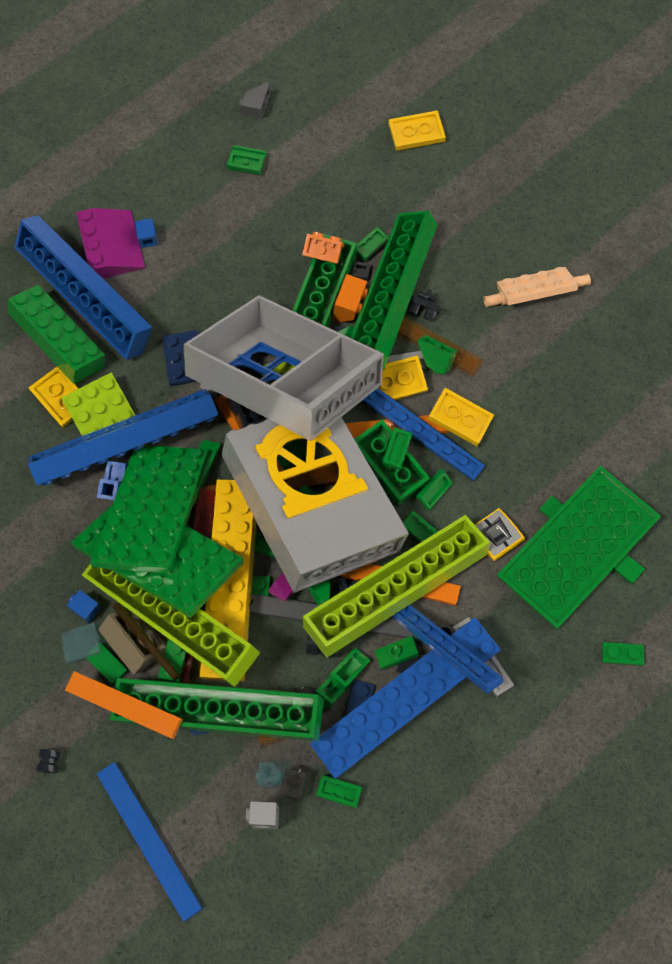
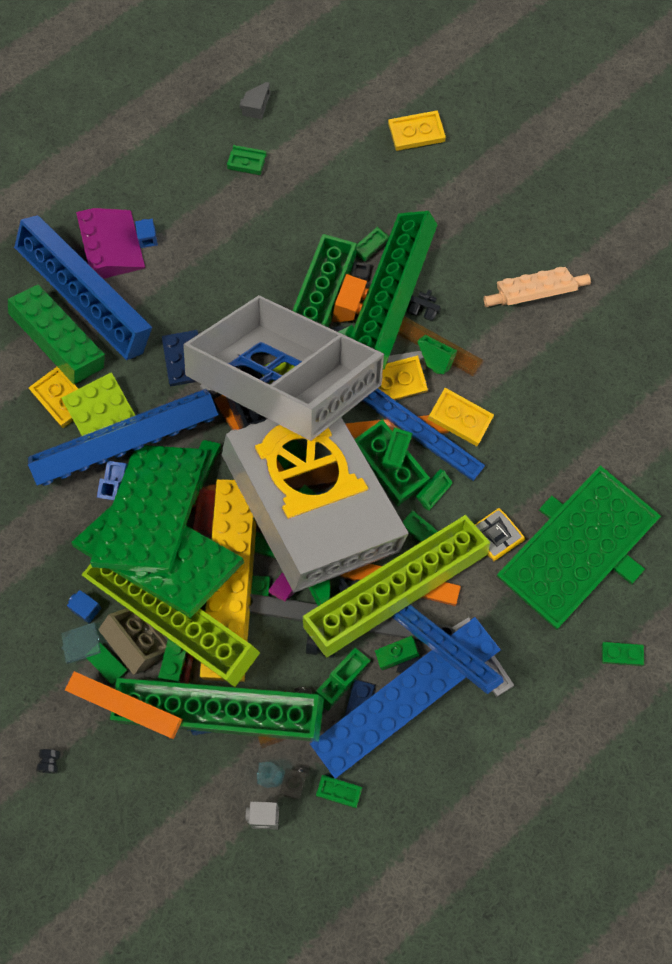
(146, 641): dark brown piece -> none
(149, 842): blue tile -> none
(323, 248): orange bracket -> none

